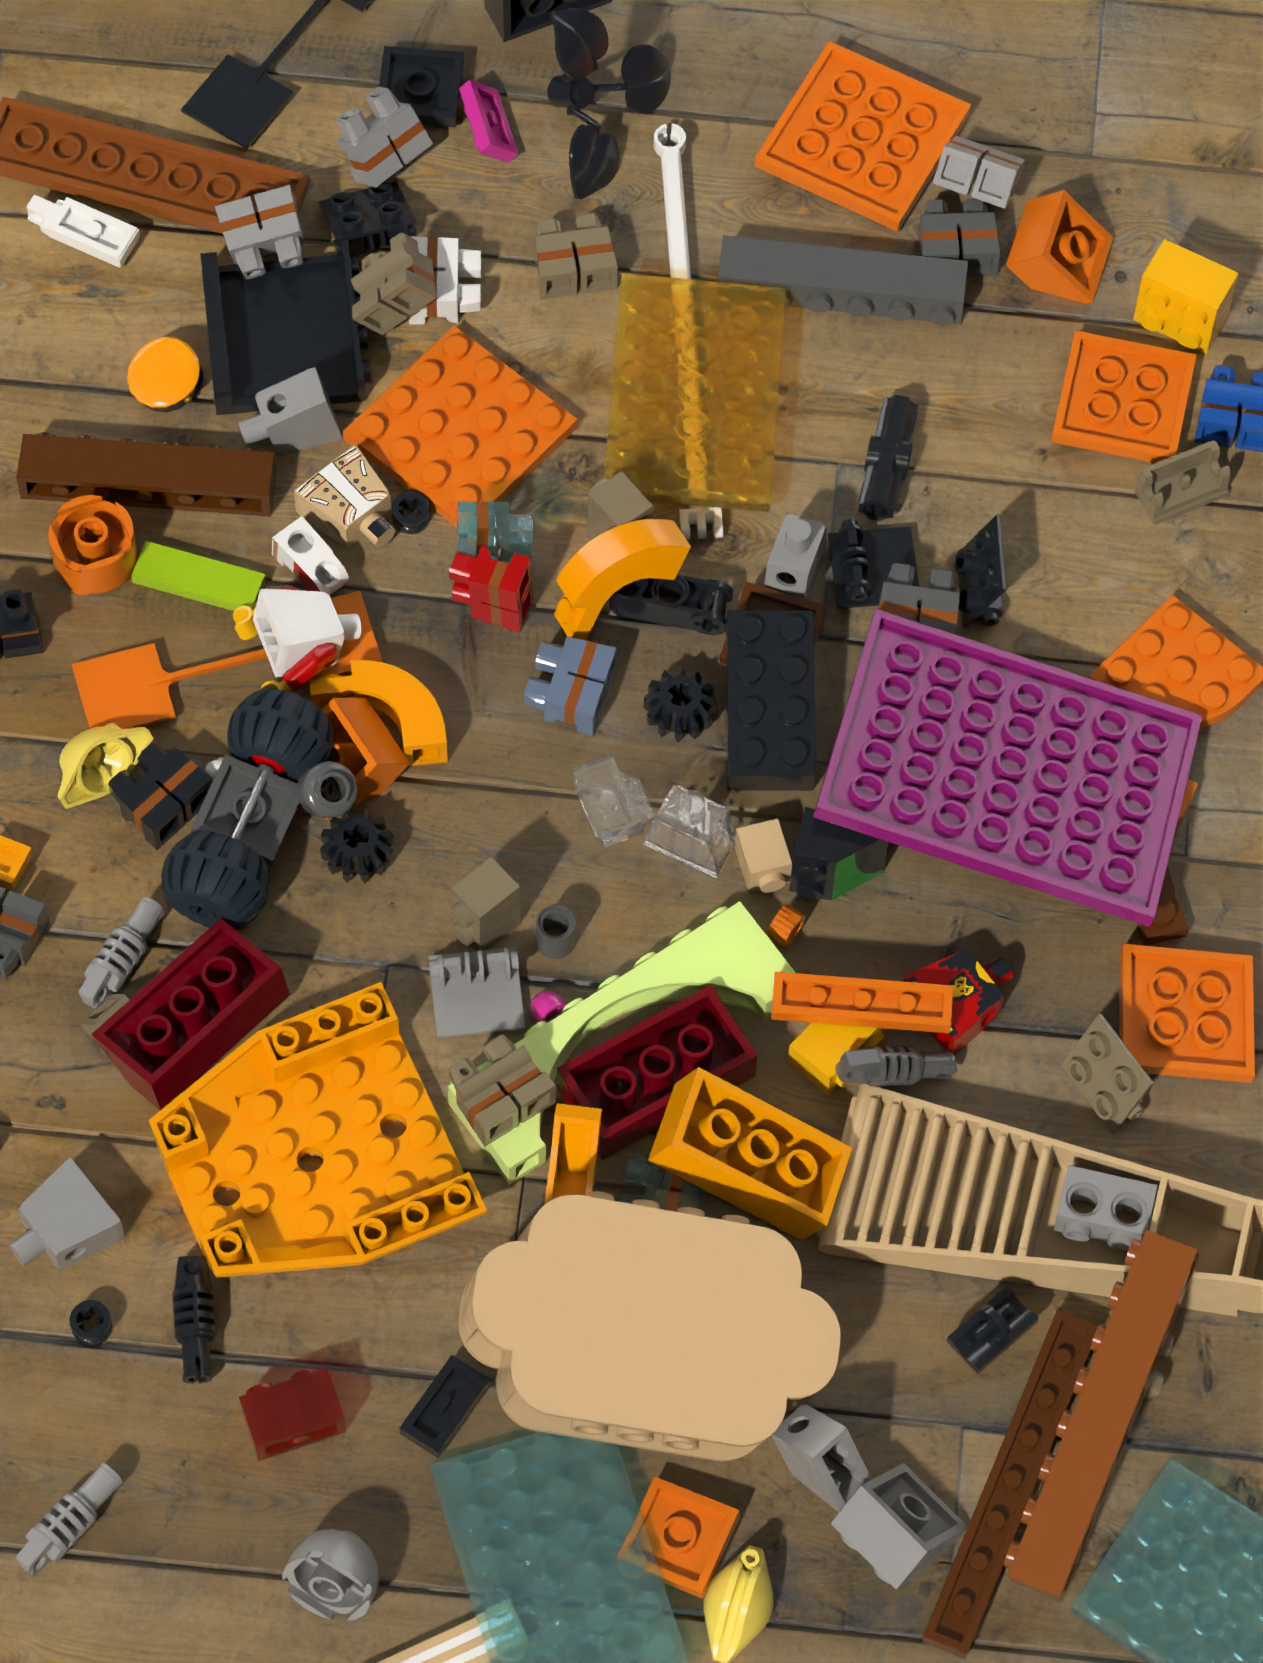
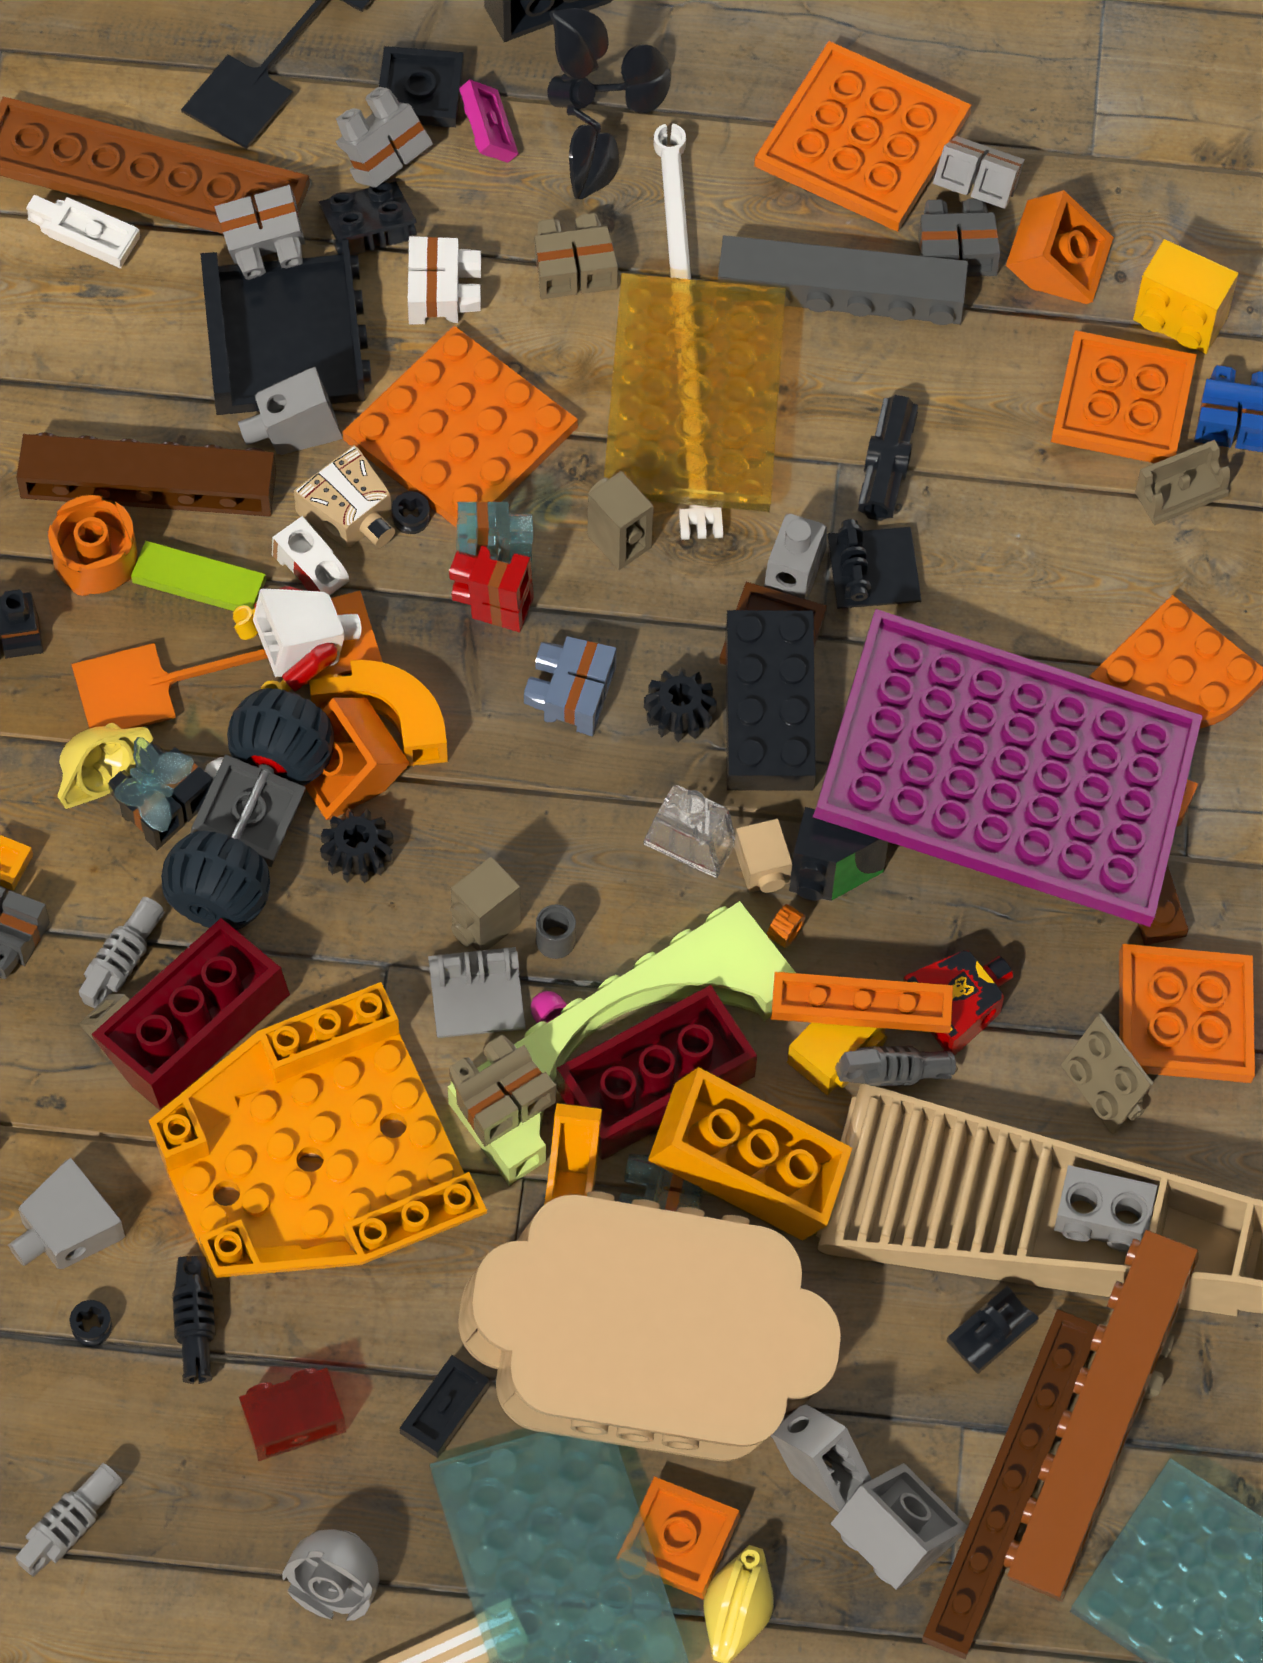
(149, 782): none -> clear light blue piece
(165, 374): light orange piece -> none
(341, 787): dark grey head -> none
(393, 285): dark tan hips -> none
(611, 801): clear slope -> none
(613, 560): light orange arch -> none
(688, 612): black piece -> none
(936, 604): dark grey hips -> none
(982, 575): black hinge -> none

